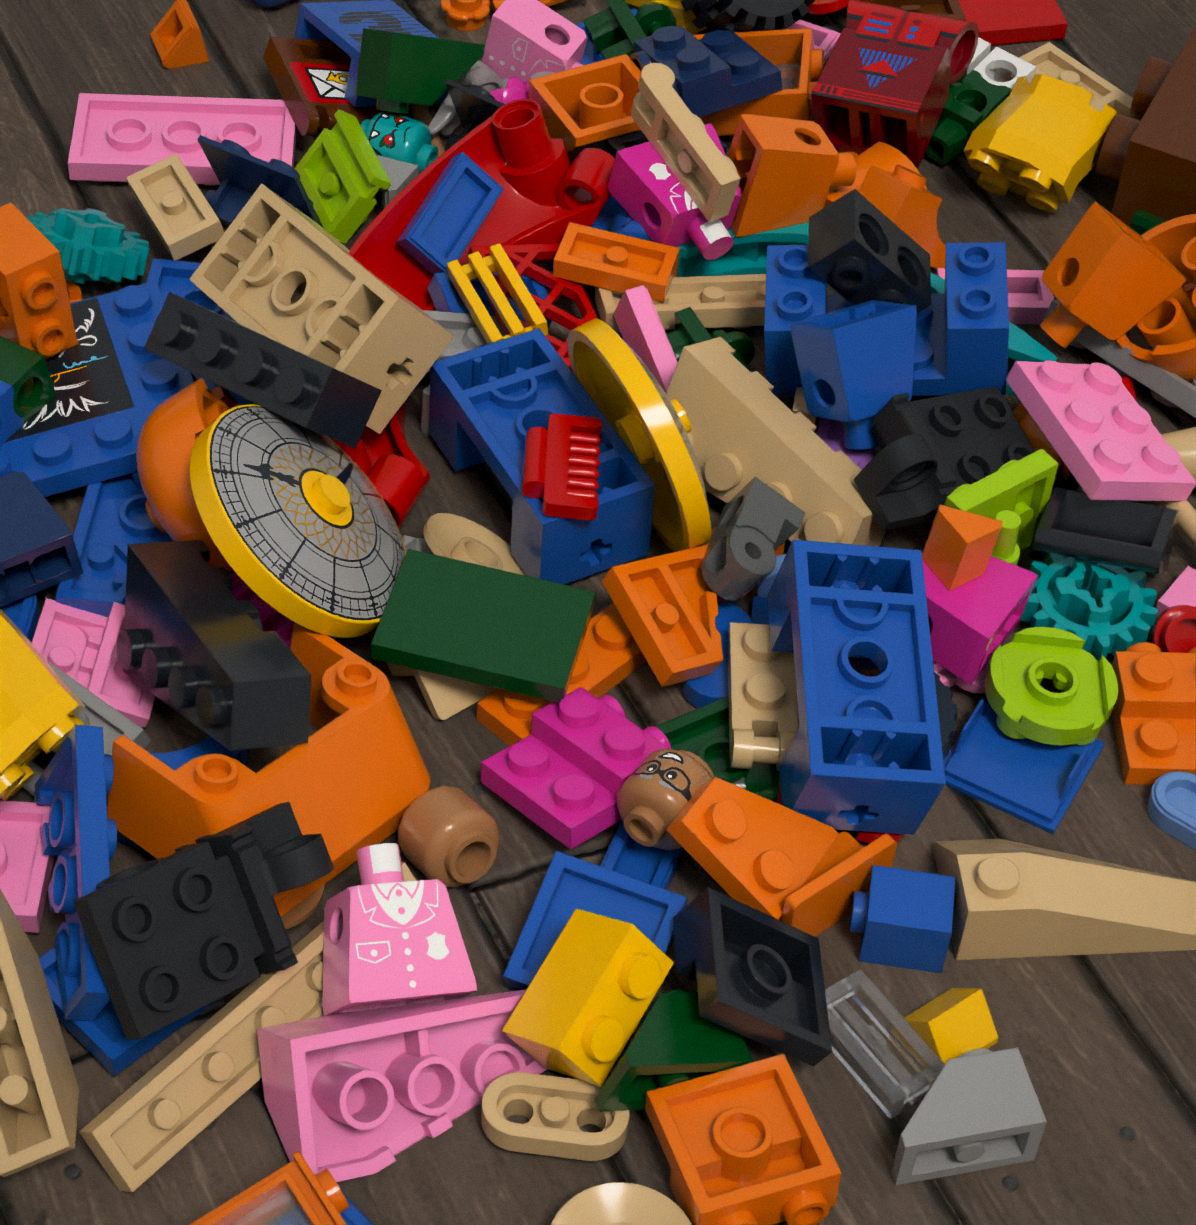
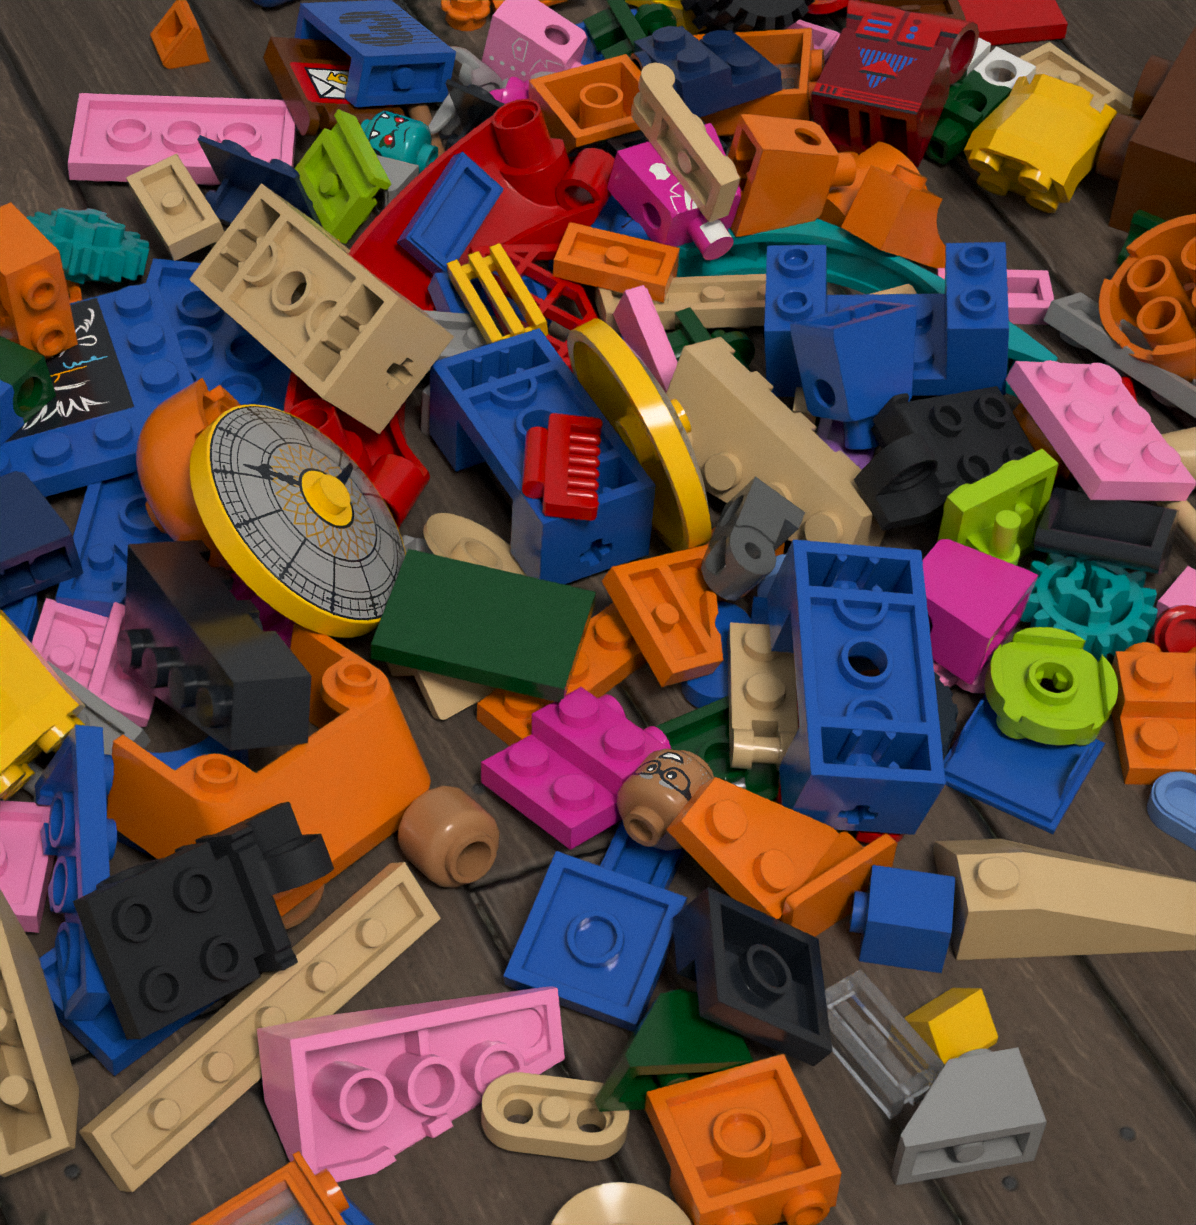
(263, 370): black brick -> none
(391, 940): bright pink torso -> none
(410, 67): dark green slope -> none
(588, 996): yellow brick -> none
(867, 254): black brick -> none
(960, 545): orange slope -> none
(1105, 279): orange torso -> none

